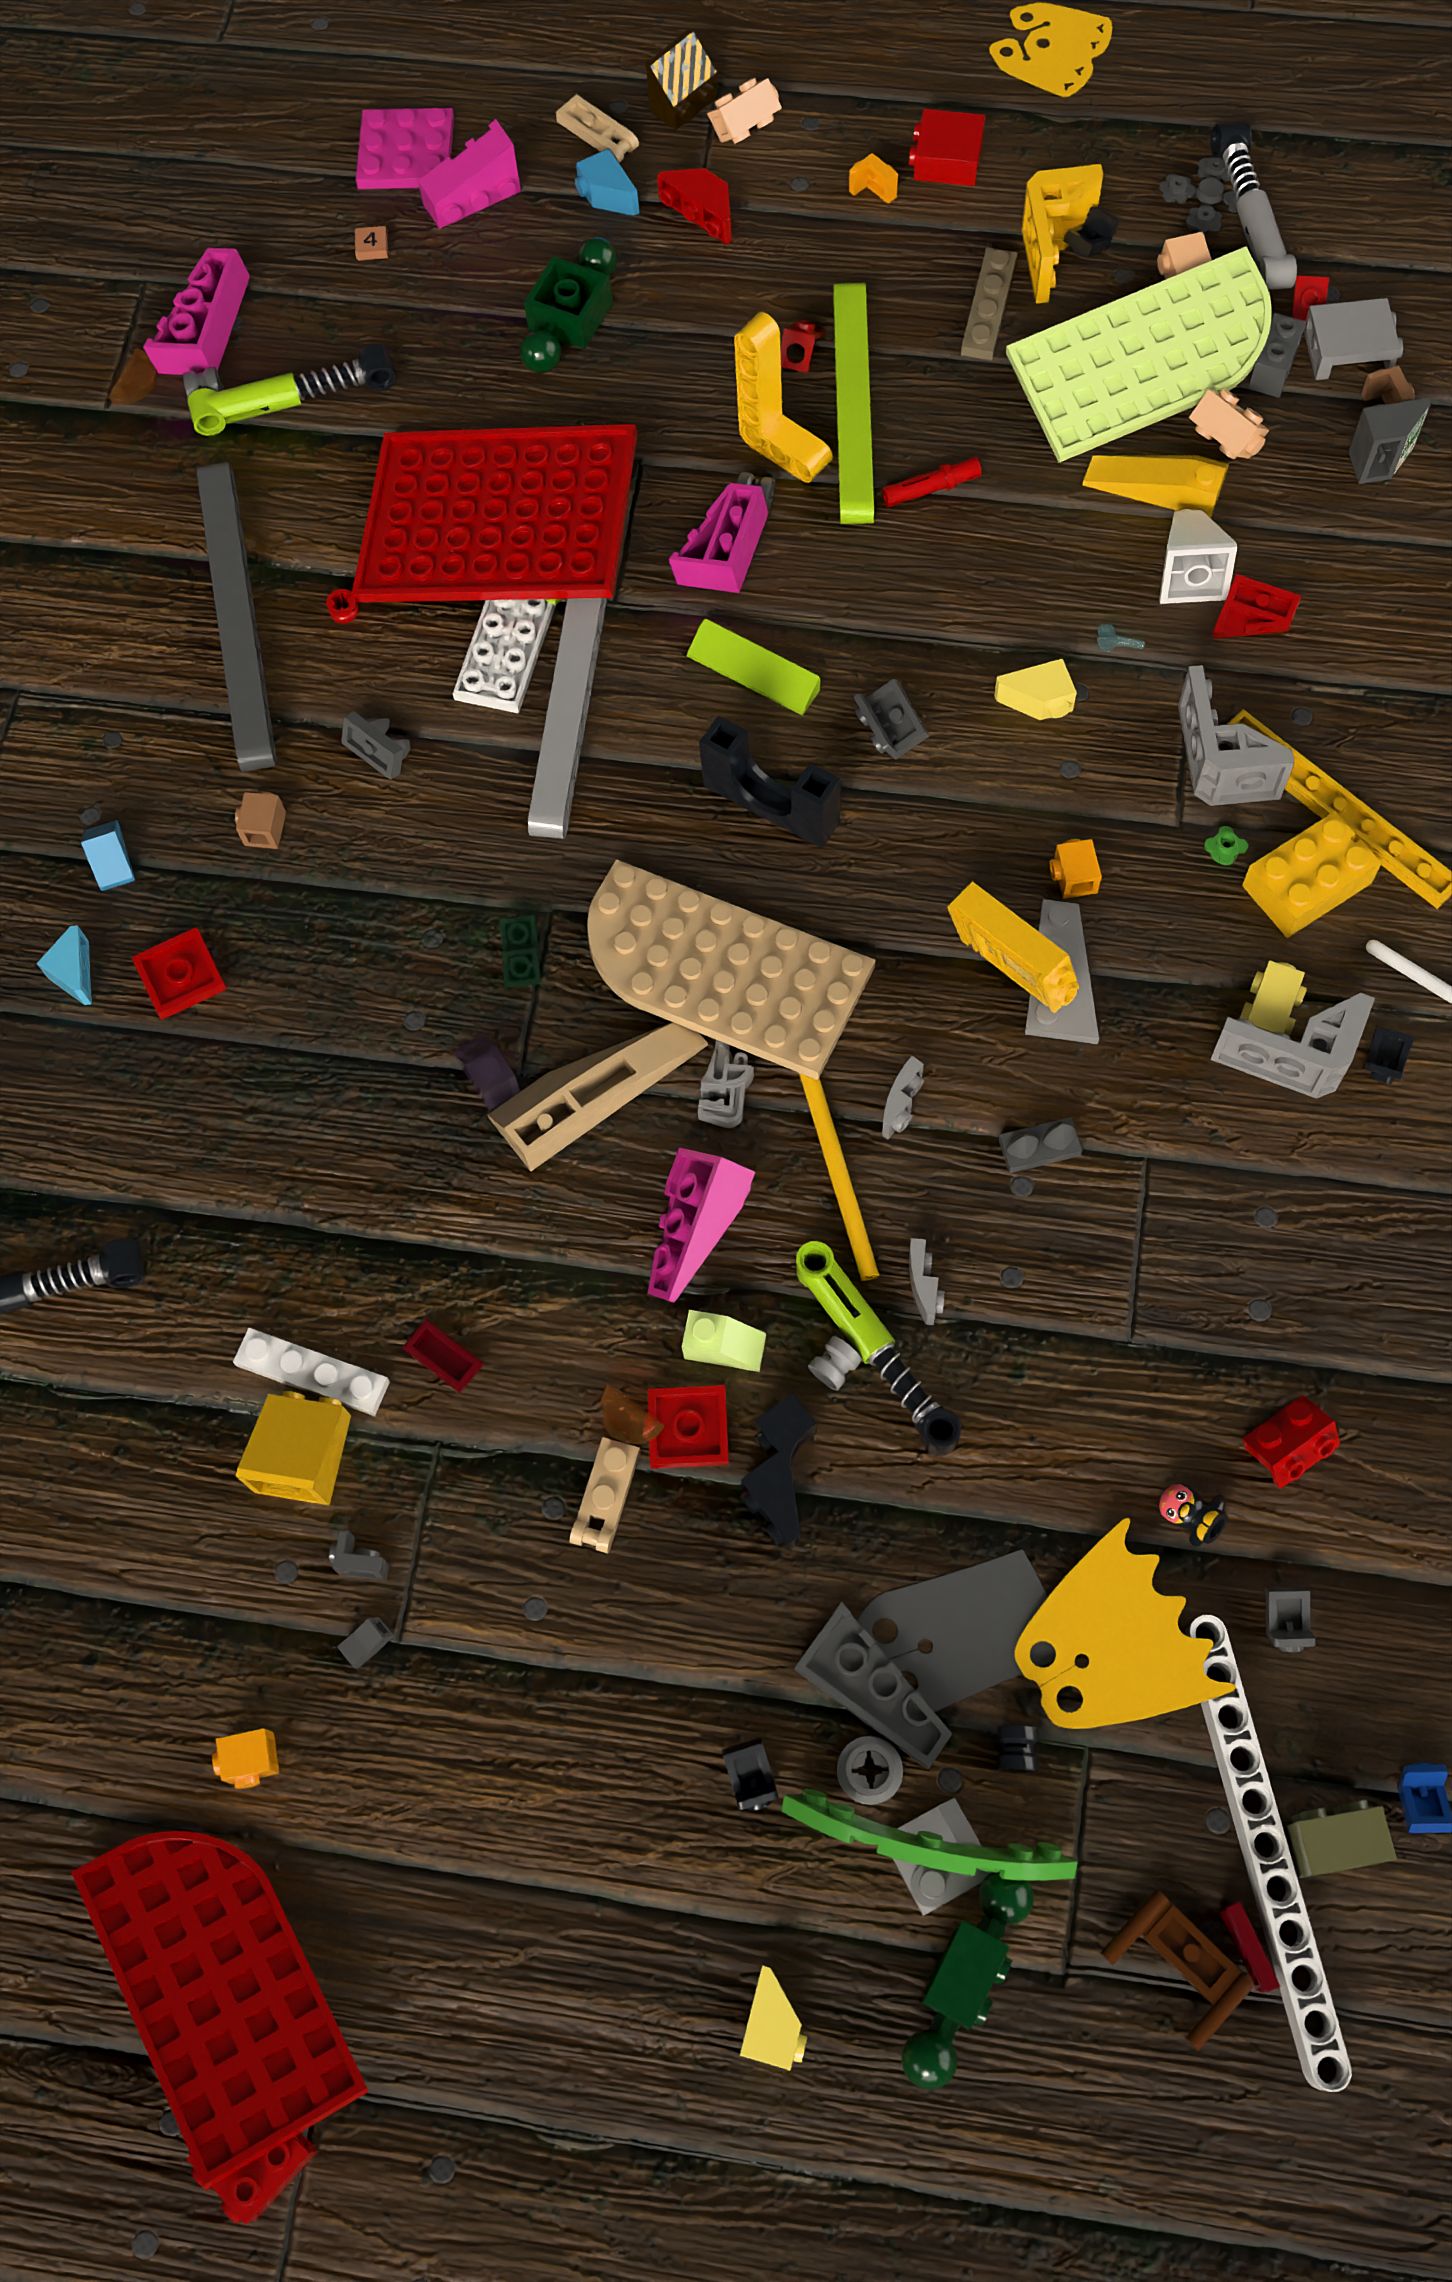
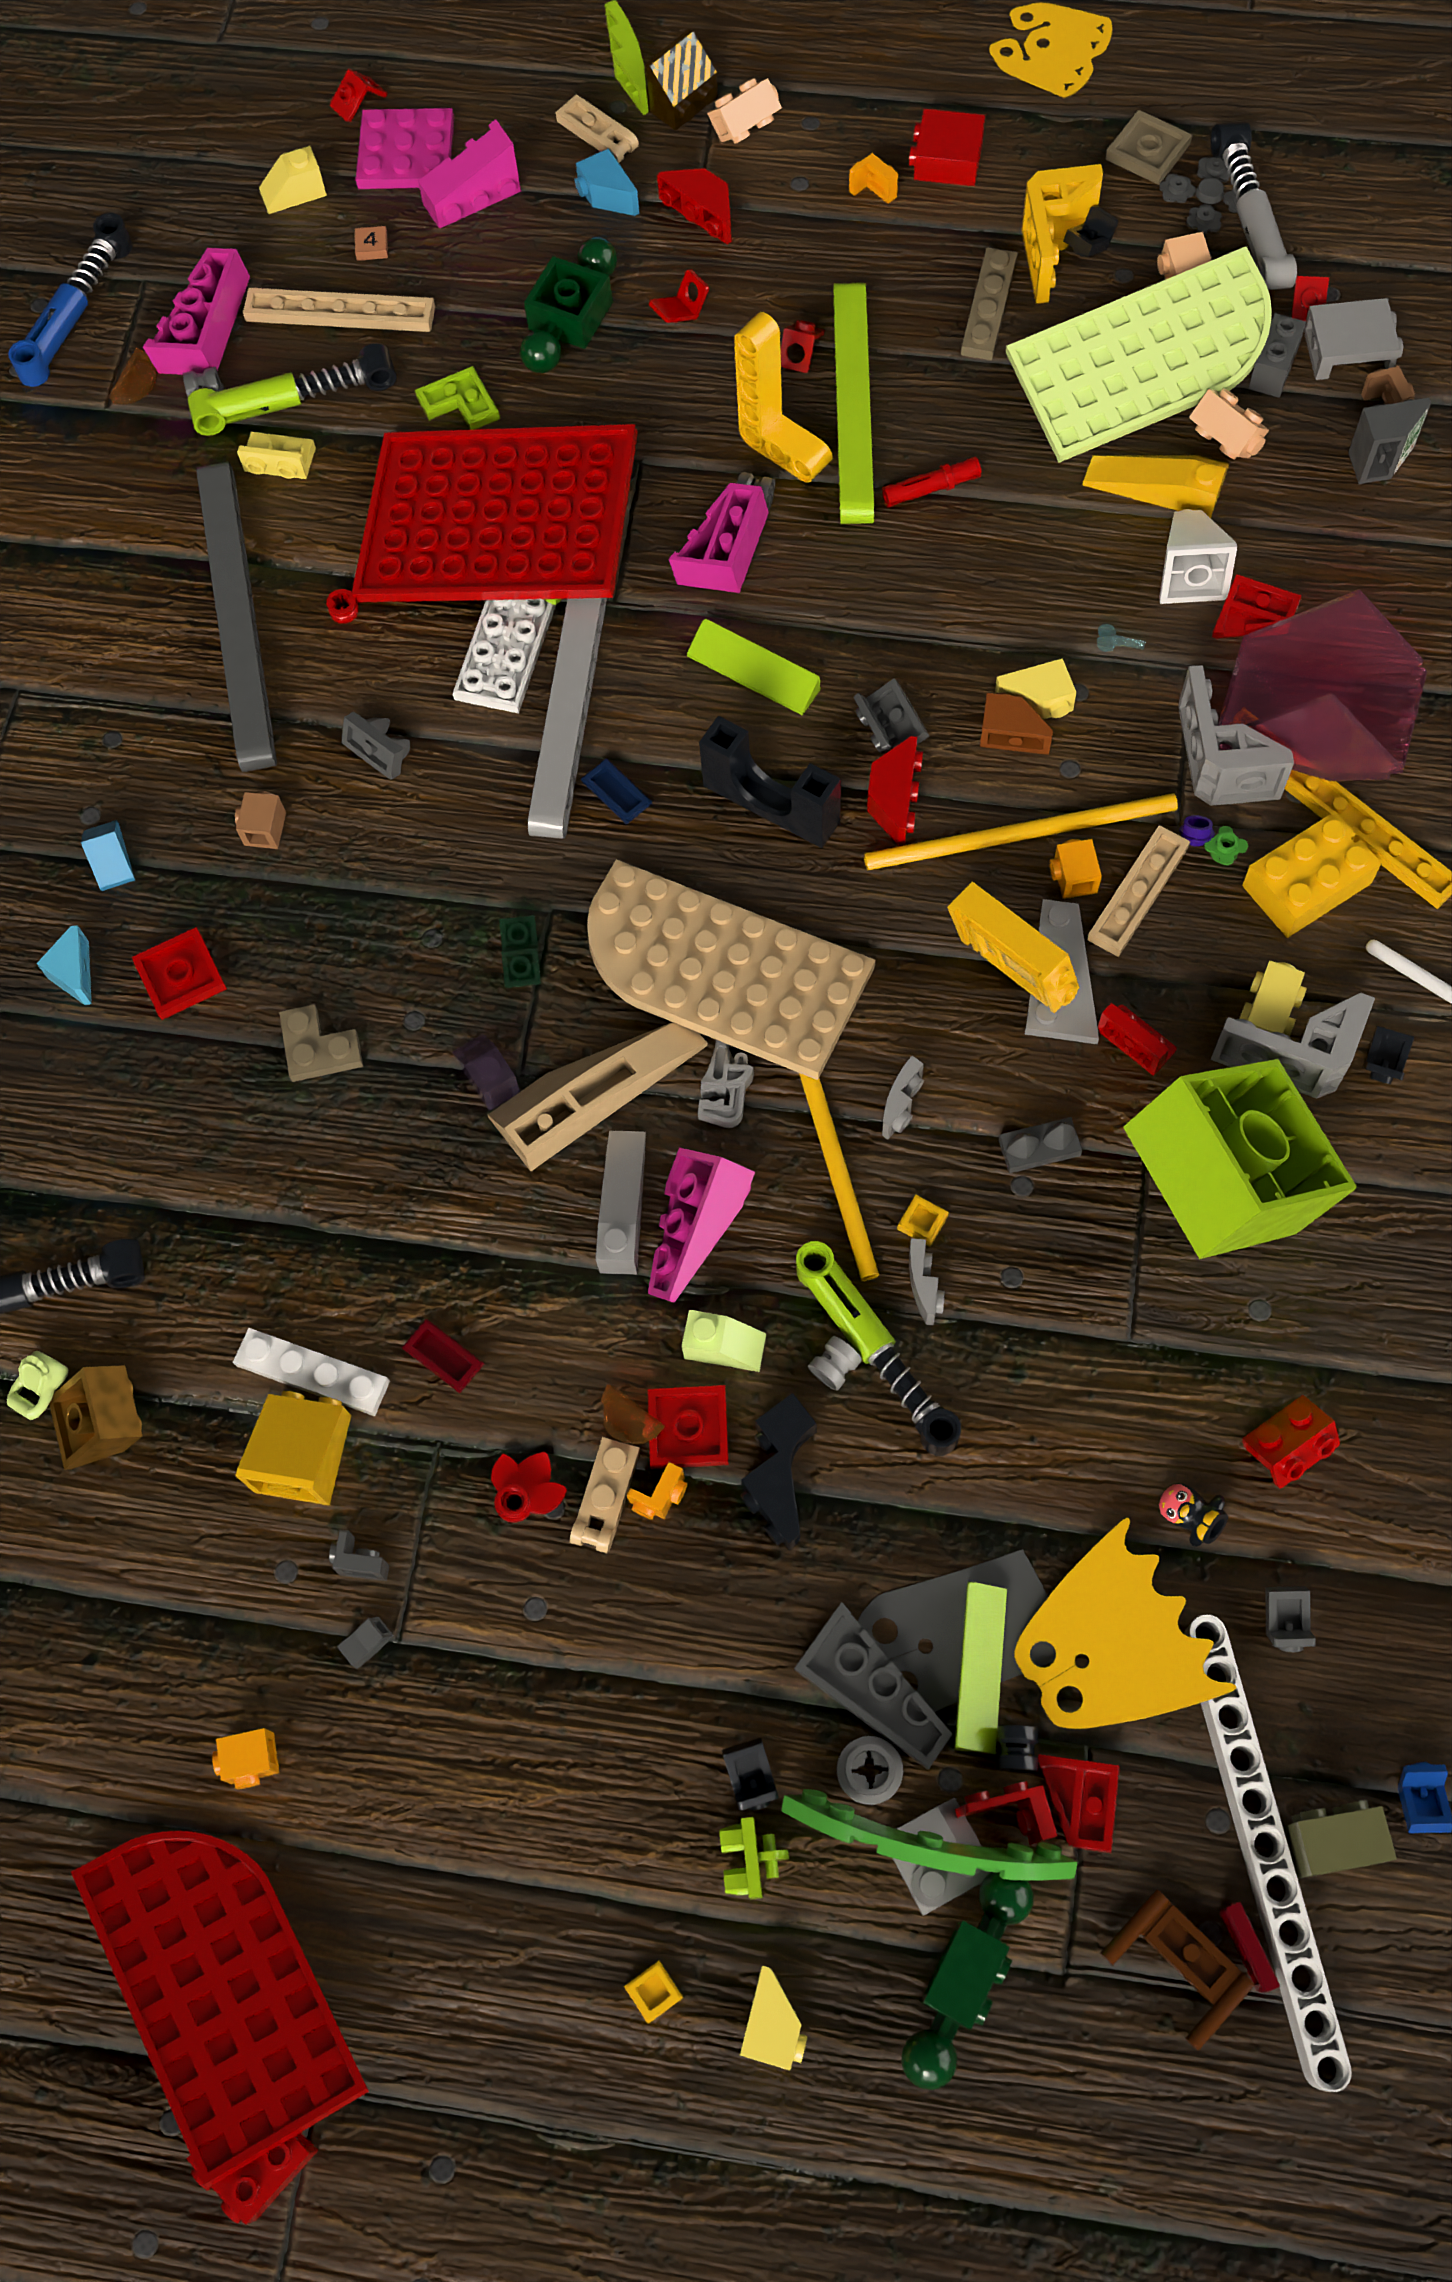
(35, 352): none -> piece
(41, 1376): none -> yellowish green piece
(95, 1415): none -> pearl gold slope
(277, 455): none -> light yellow bracket
(292, 181): none -> light yellow slope
(310, 1052): none -> dark tan plate
(339, 309): none -> tan plate
(351, 93): none -> red bracket
(462, 392): none -> lime tile
(528, 1482): none -> red plate
(616, 791): none -> dark blue tile
(621, 1203): none -> light grey slope
(626, 56): none -> lime slope
(653, 1992): none -> yellow tile
(668, 1491): none -> light orange bracket
(681, 306): none -> red bracket
(743, 1838): none -> lime hips
(893, 789): none -> red slope
(923, 1220): none -> yellow tile
(980, 1668): none -> lime slope
(1014, 725): none -> dark orange slope
(1020, 831): none -> yellow piece
(1033, 1814): none -> red bracket
(1084, 1800): none -> red wing
(1135, 1038): none -> red bracket
(1138, 891): none -> tan plate
(1148, 147): none -> dark tan plate
(1197, 830): none -> dark purple plate
(1238, 1157): none -> lime brick
(1330, 690): none -> clear pink windscreen

